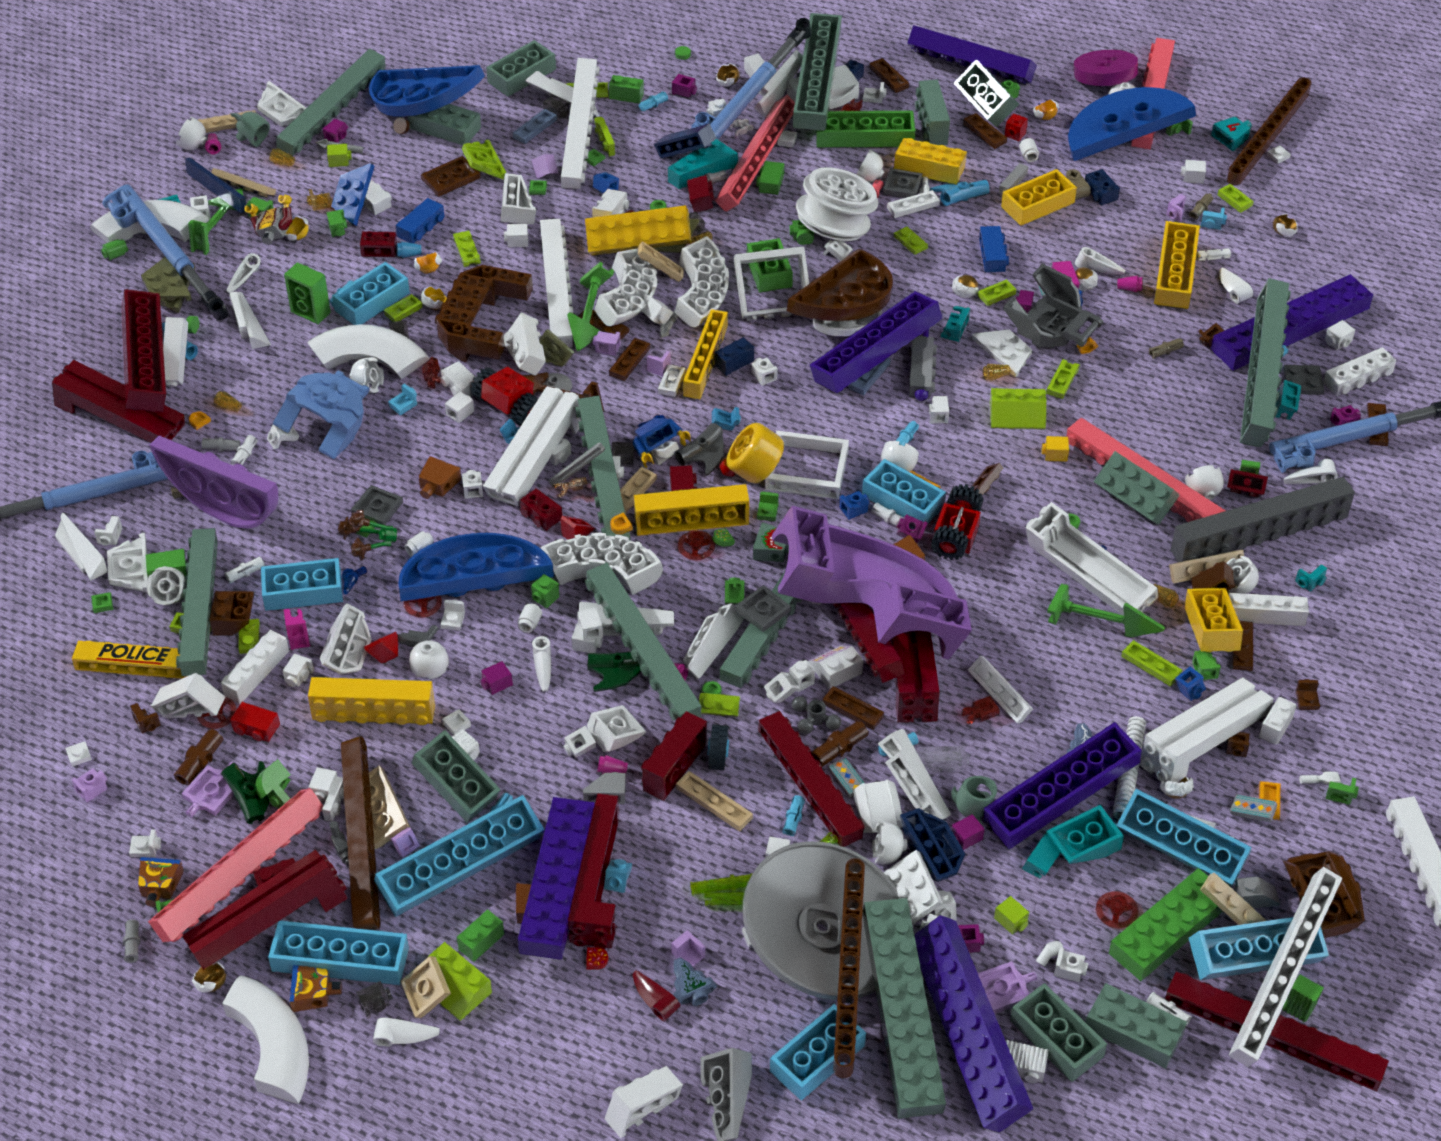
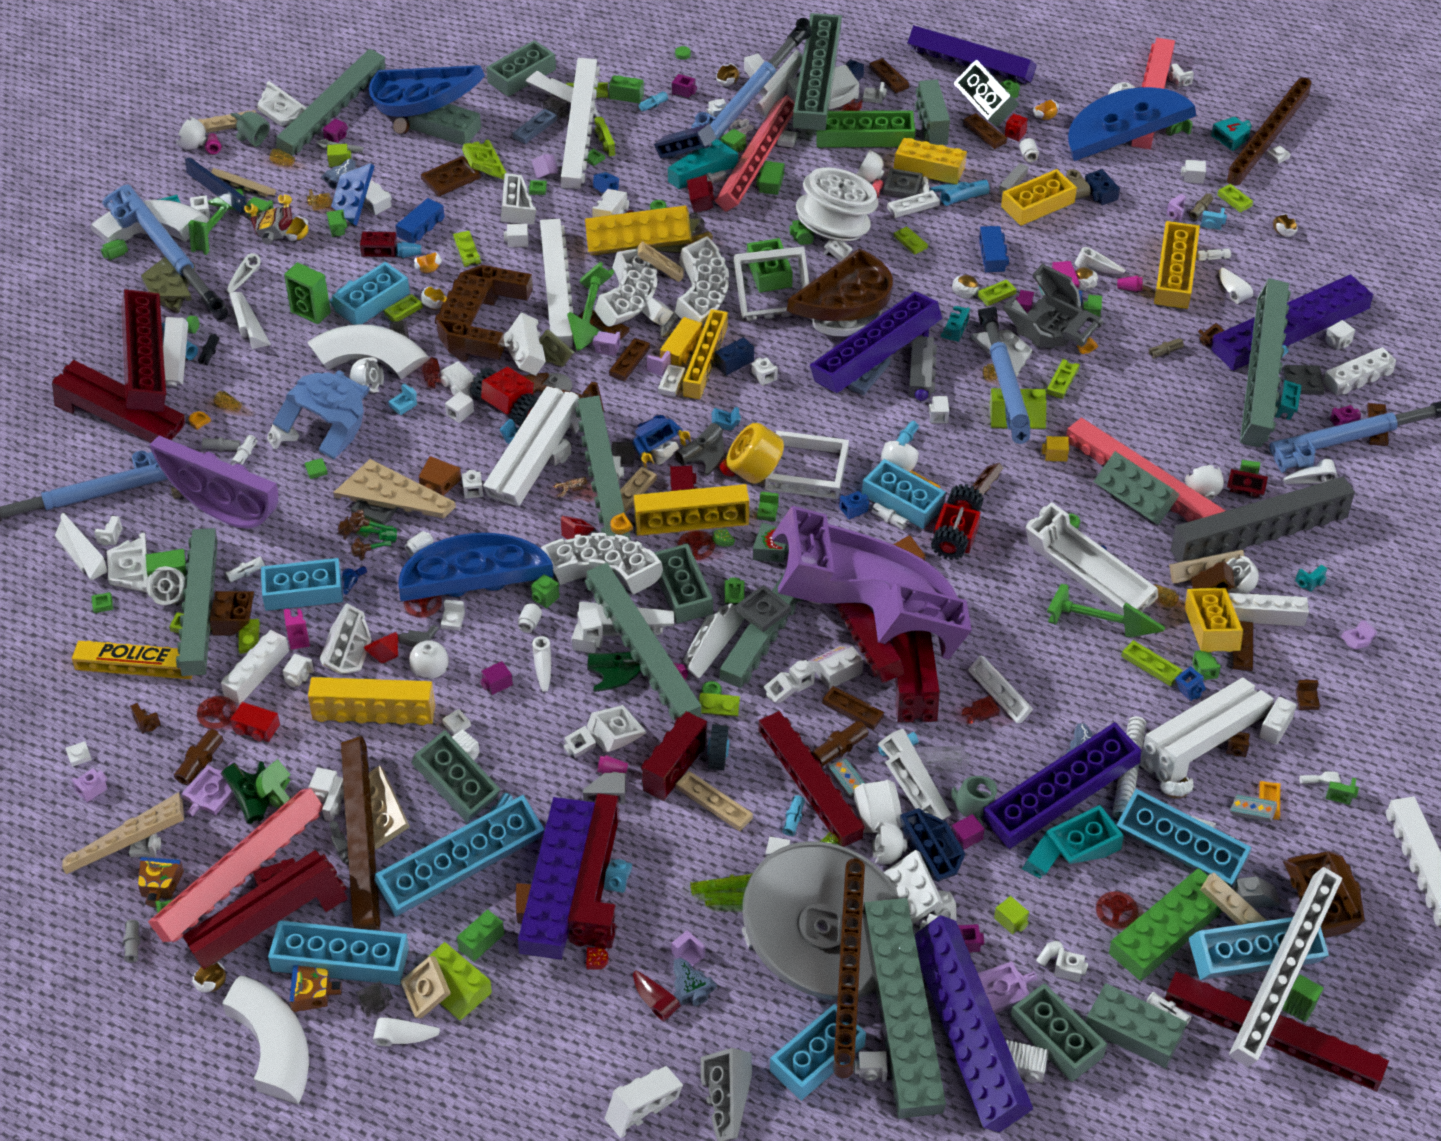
(133, 830): none -> tan wing
(186, 697): white wedge -> none
(209, 349): none -> black axle
(316, 468): none -> bright green tile
(332, 176): none -> sand blue rock
(391, 490): none -> tan wing
(405, 842): lavender plate -> none
(540, 509): dark red brick -> none
(577, 464): light grey axle -> none
(682, 341): none -> yellow brick
(684, 584): none -> sand green brick
(735, 140): none -> bright green brick
(815, 715): dark grey piece -> none
(871, 1065): none -> white brick
(904, 530): magenta brick -> none
(1016, 413): none -> medium blue piece
(1093, 304): none -> bright green brick
(1105, 67): magenta brick -> none
(1179, 77): none -> white bracket
(1359, 637): none -> lavender bracket

